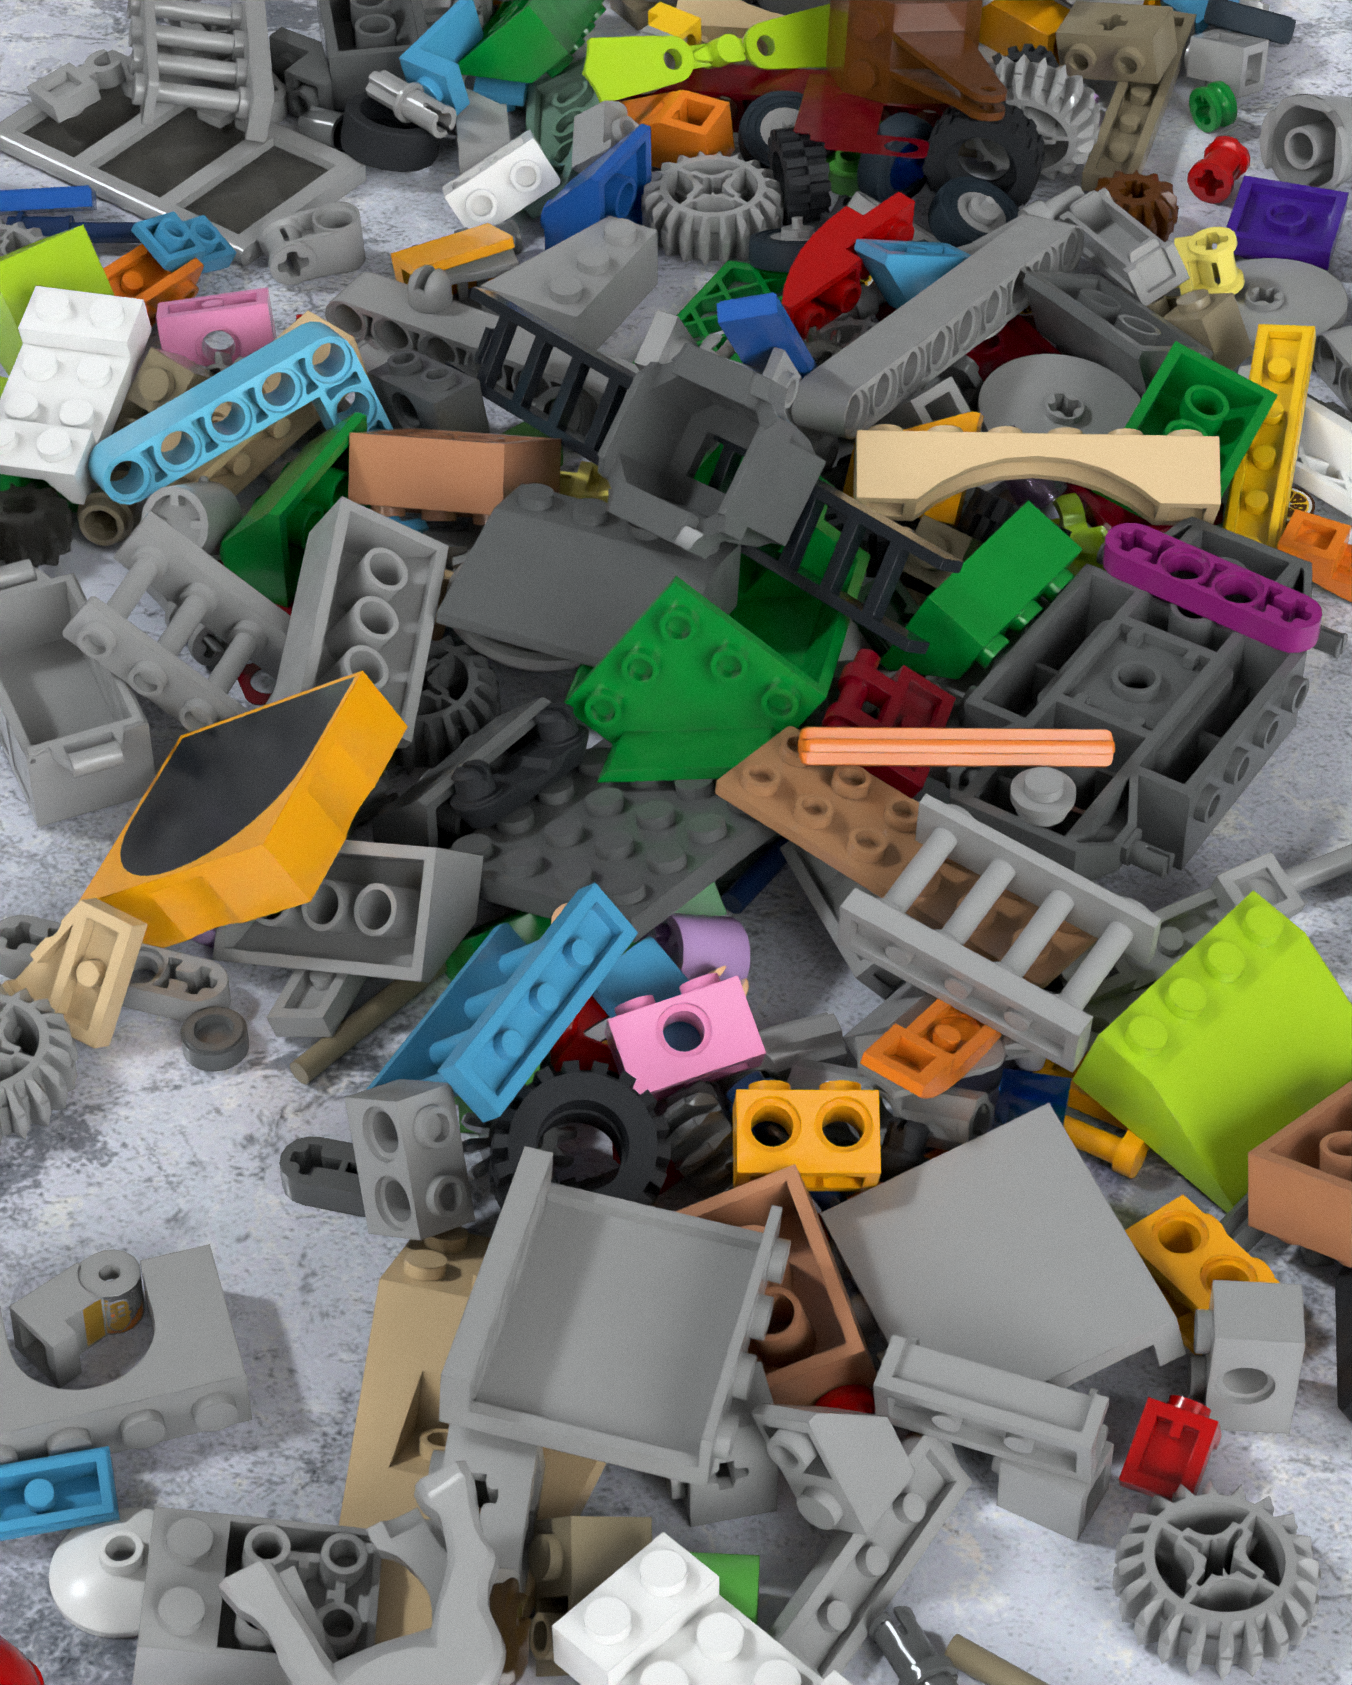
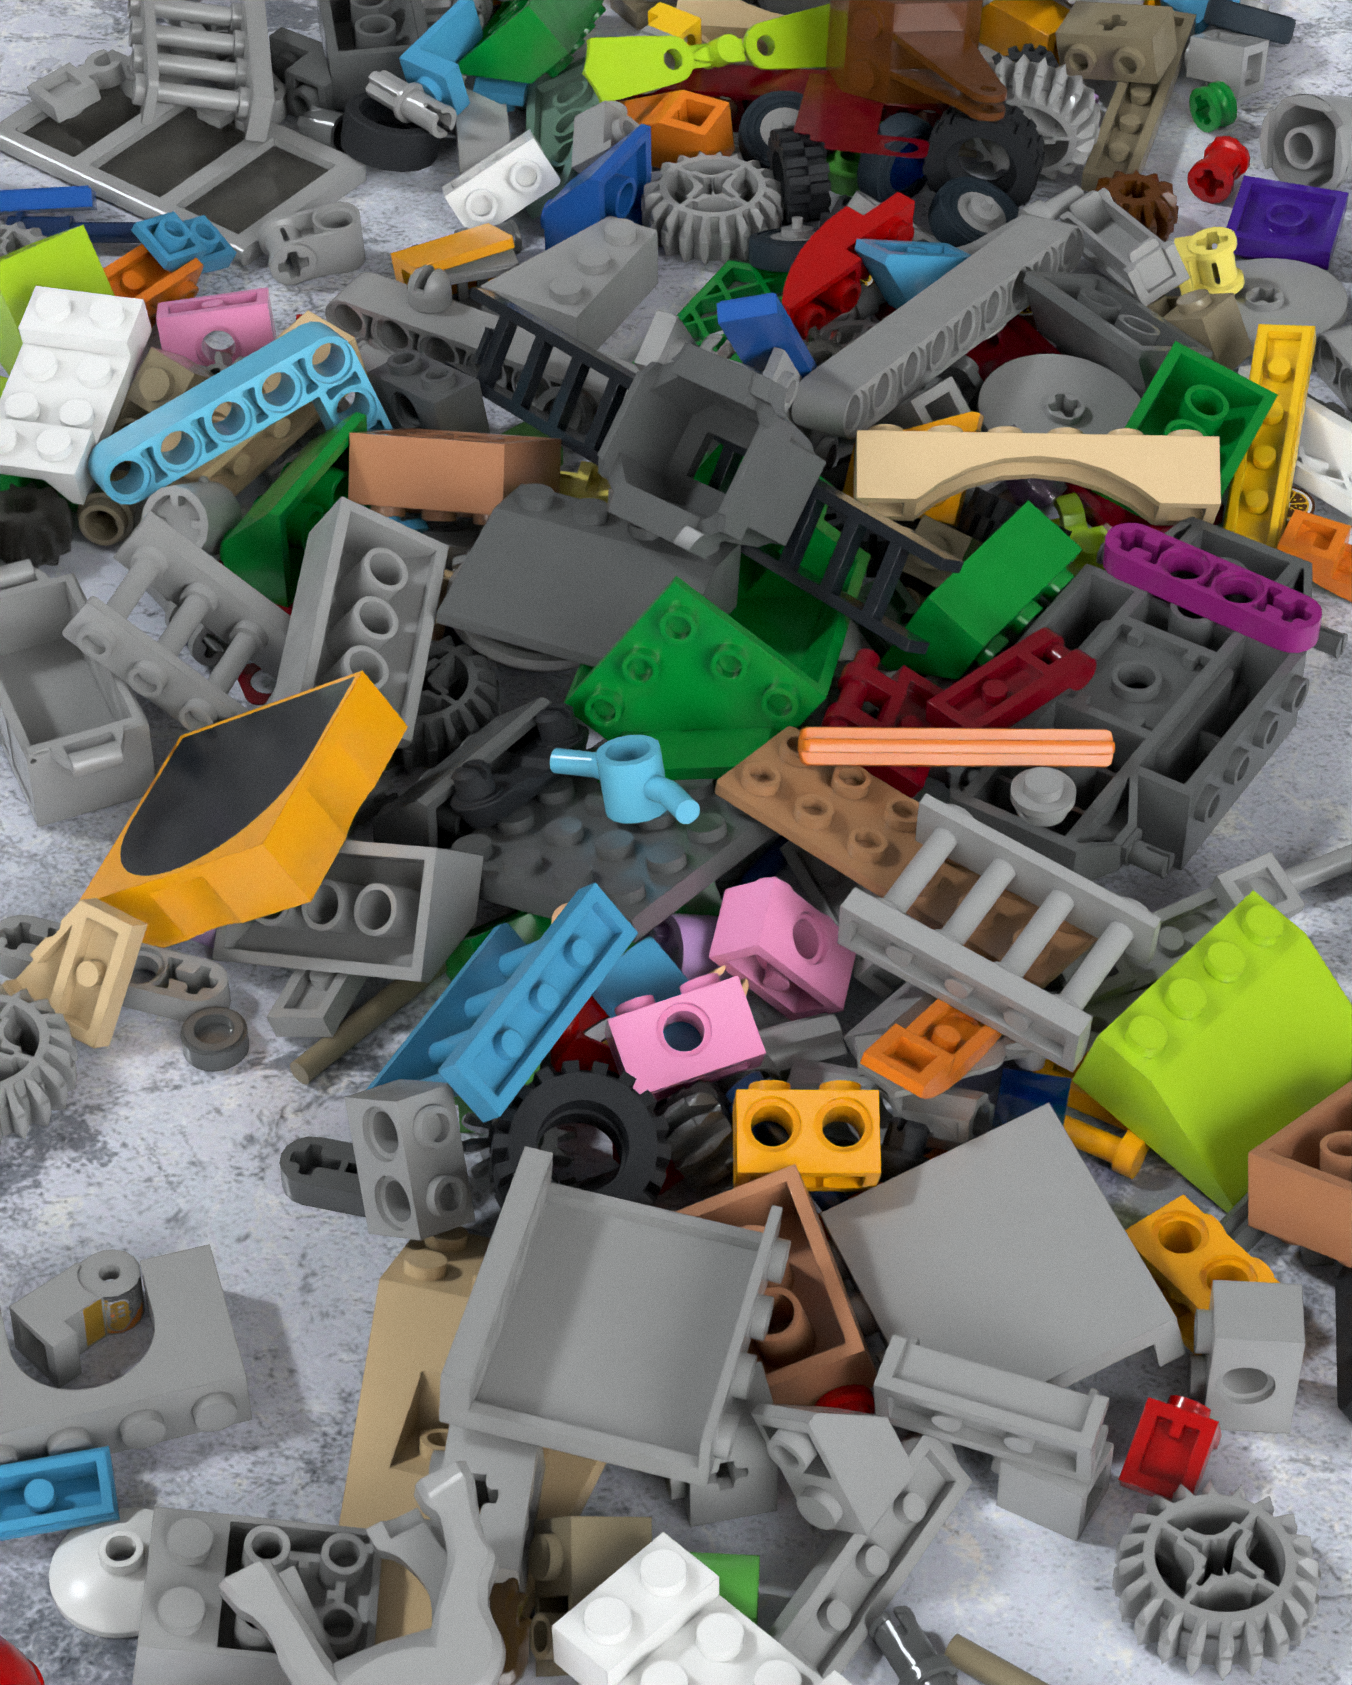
(630, 779): none -> medium azure piece
(782, 949): none -> bright pink brick
(1012, 684): none -> dark red plate

